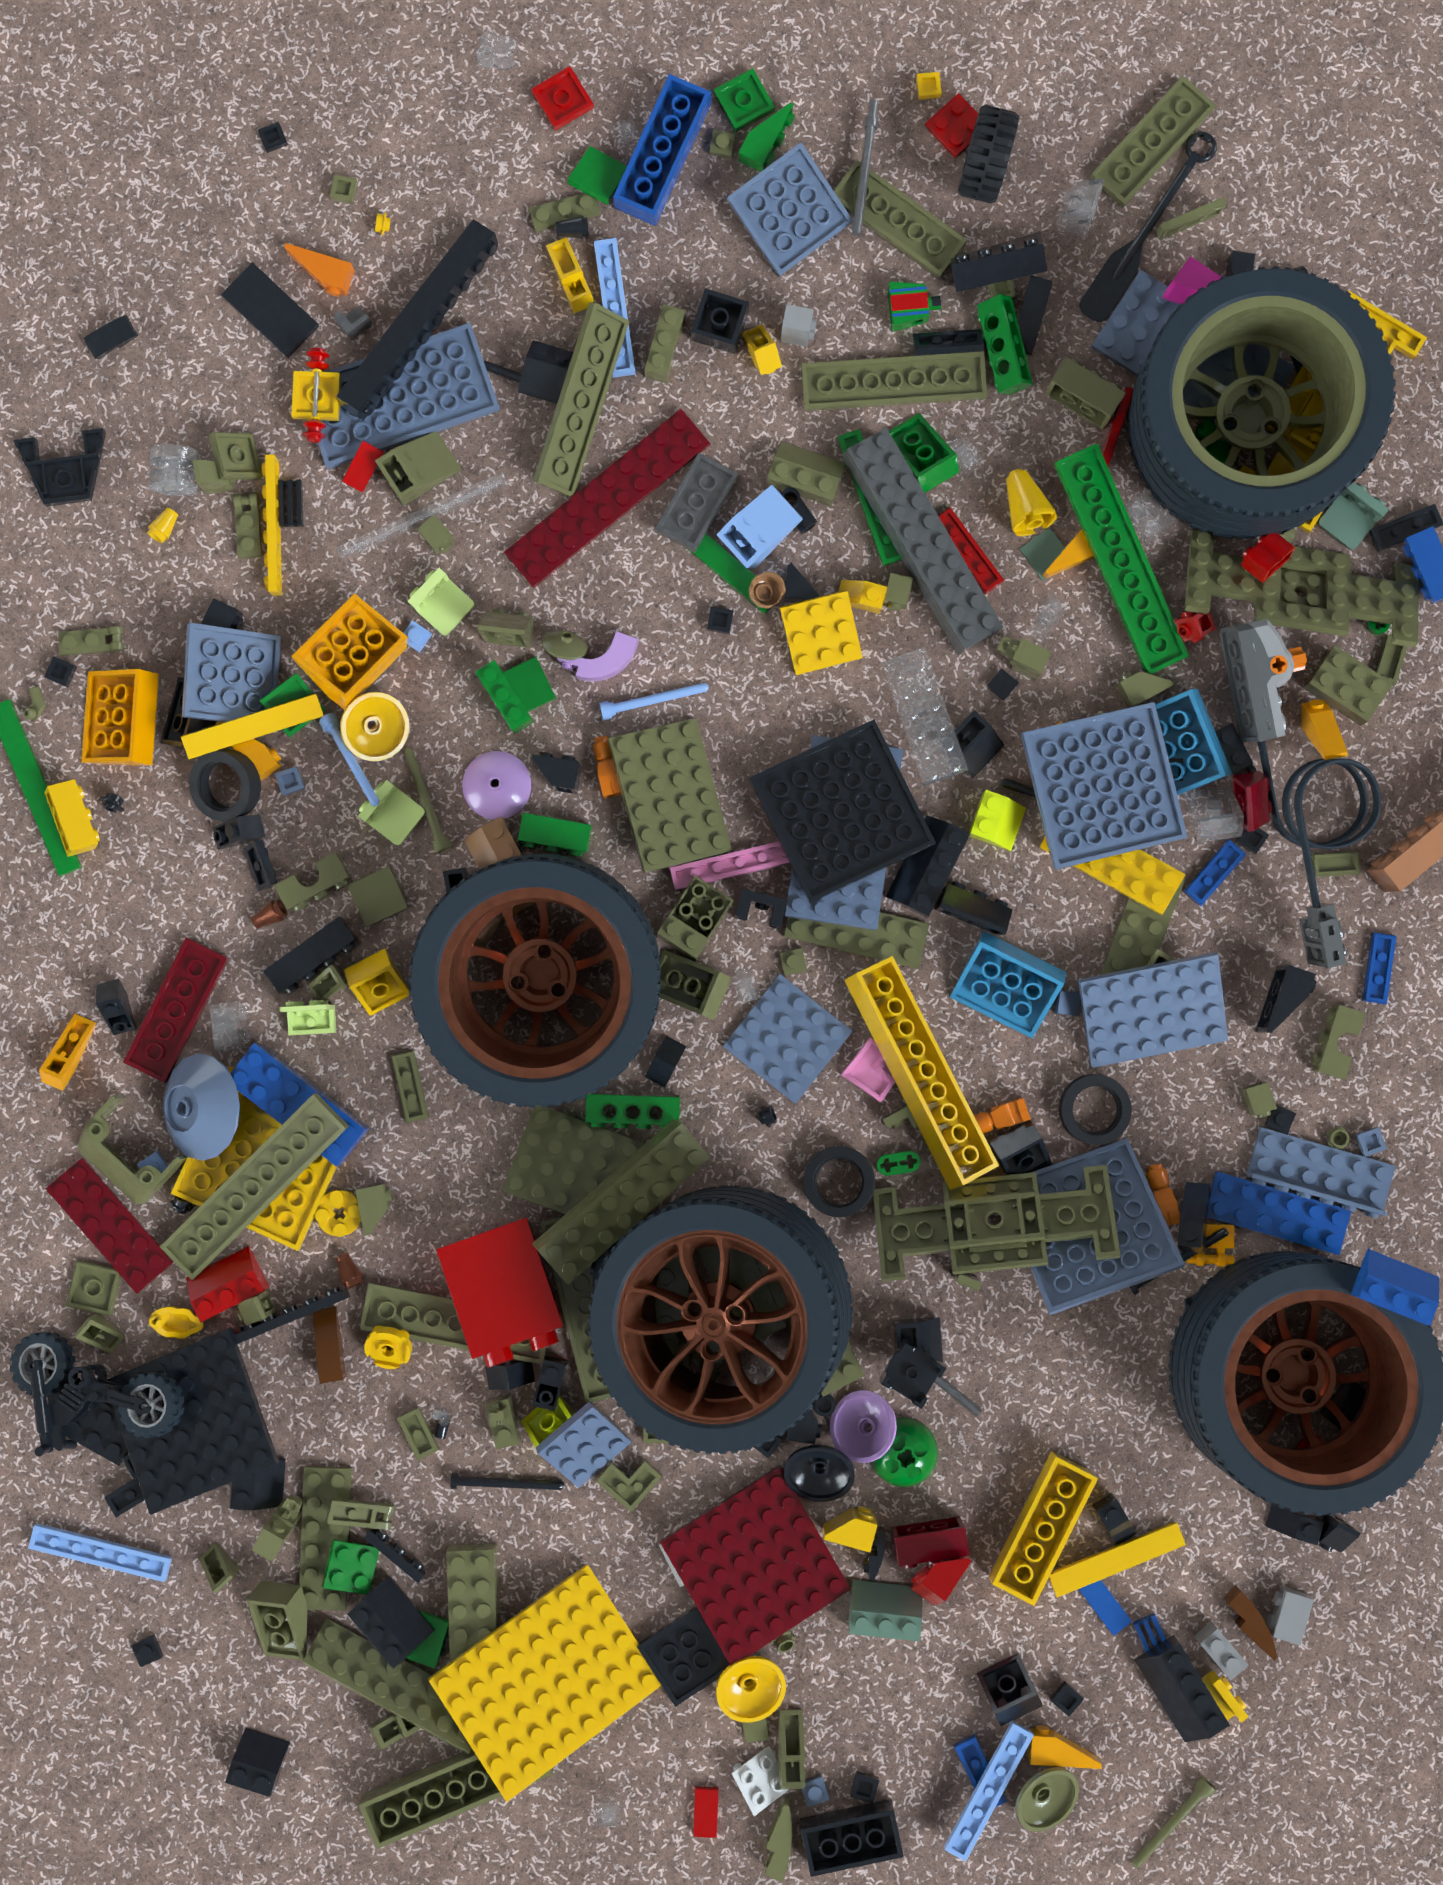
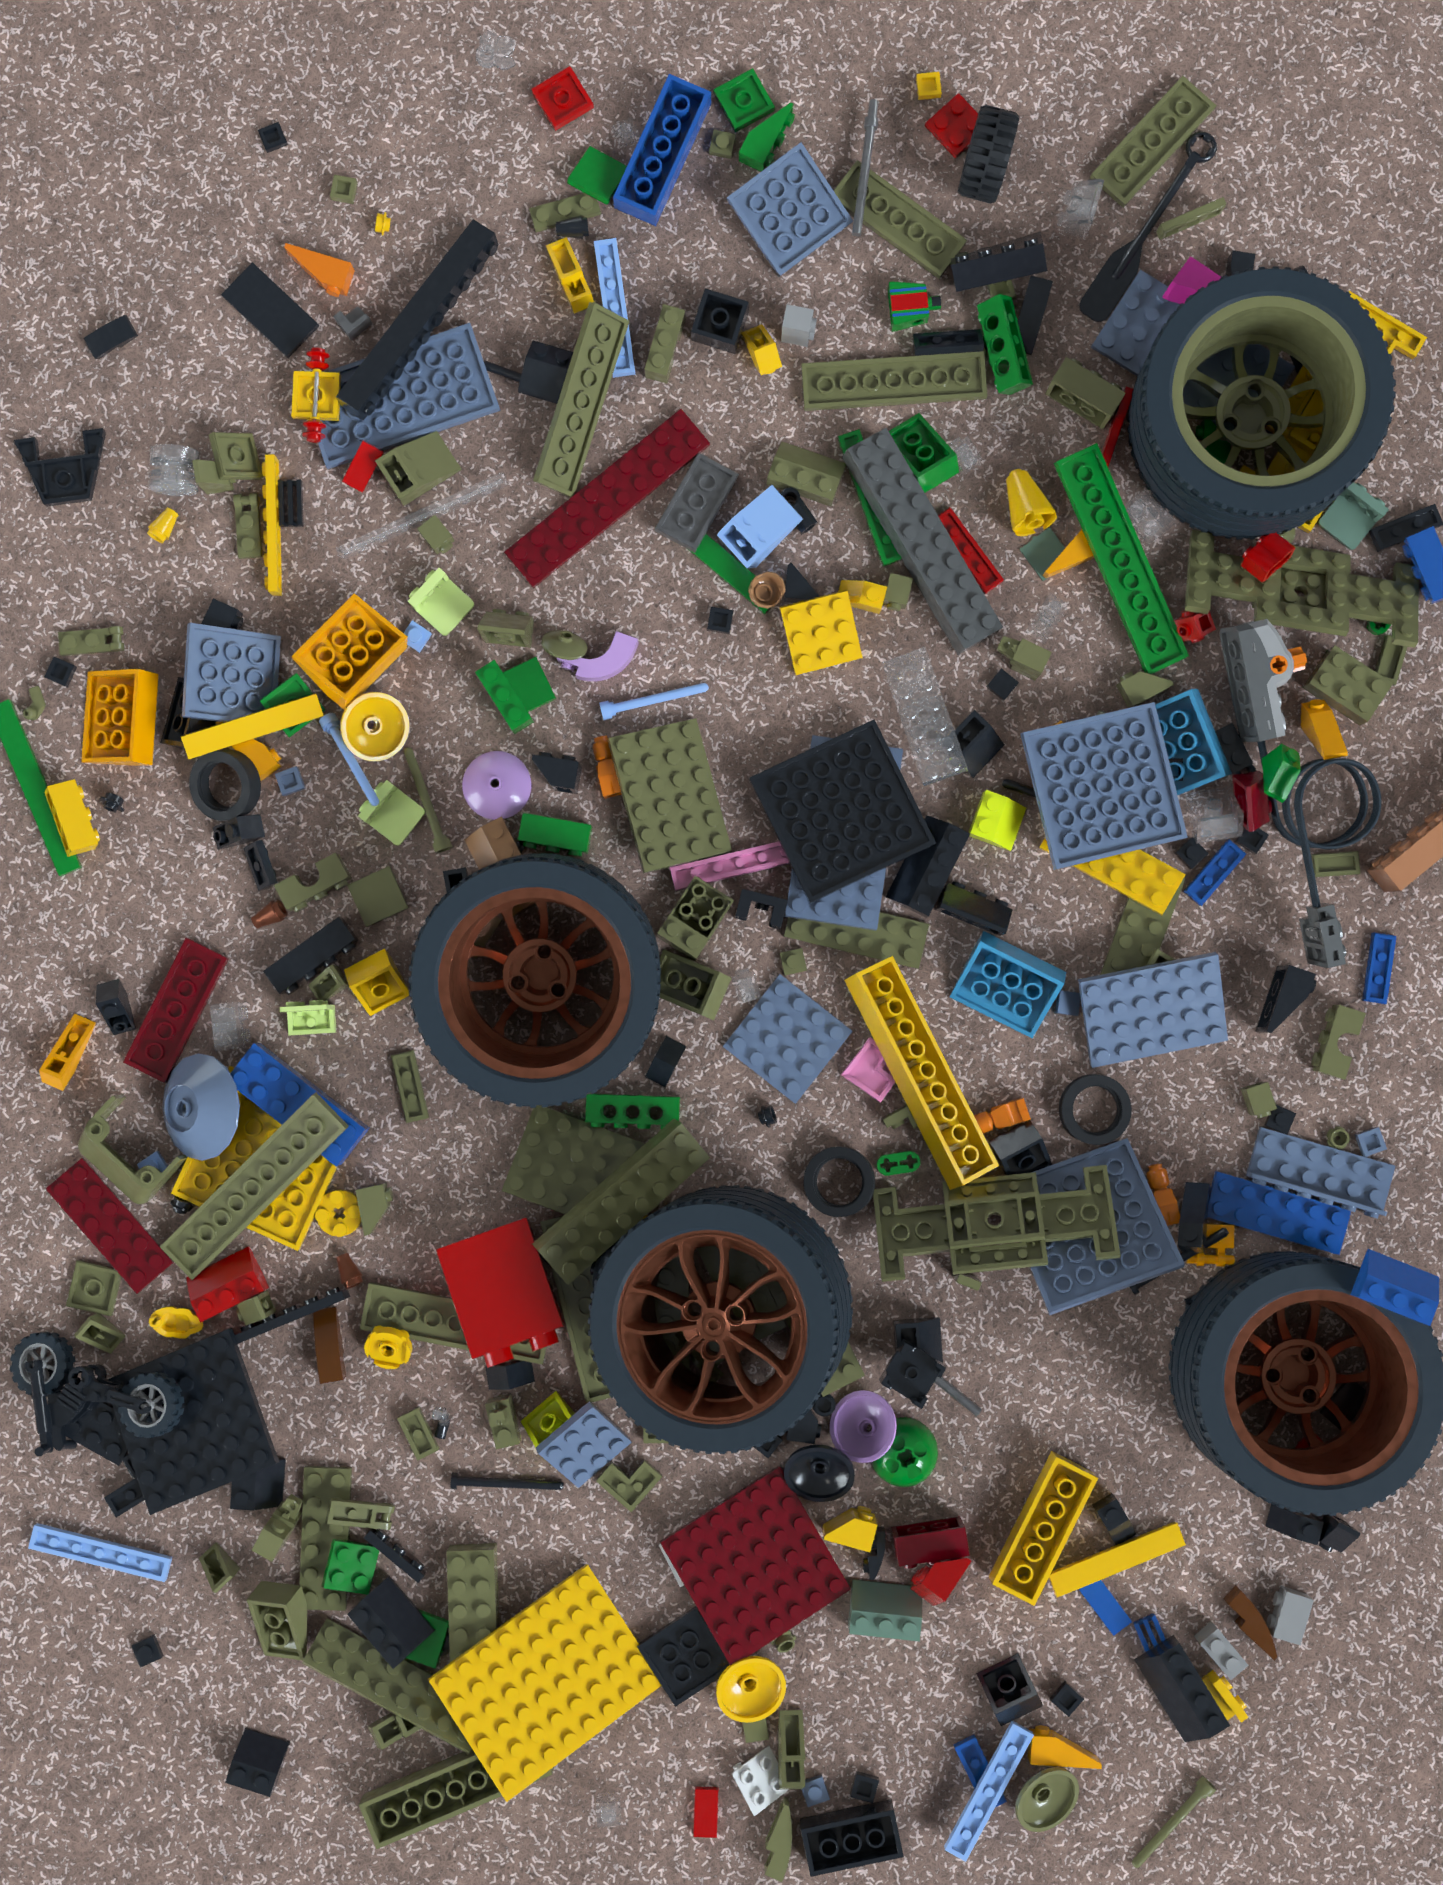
(550, 1383): black slope -> none
(1191, 853): none -> black plate
(1280, 771): none -> green slope

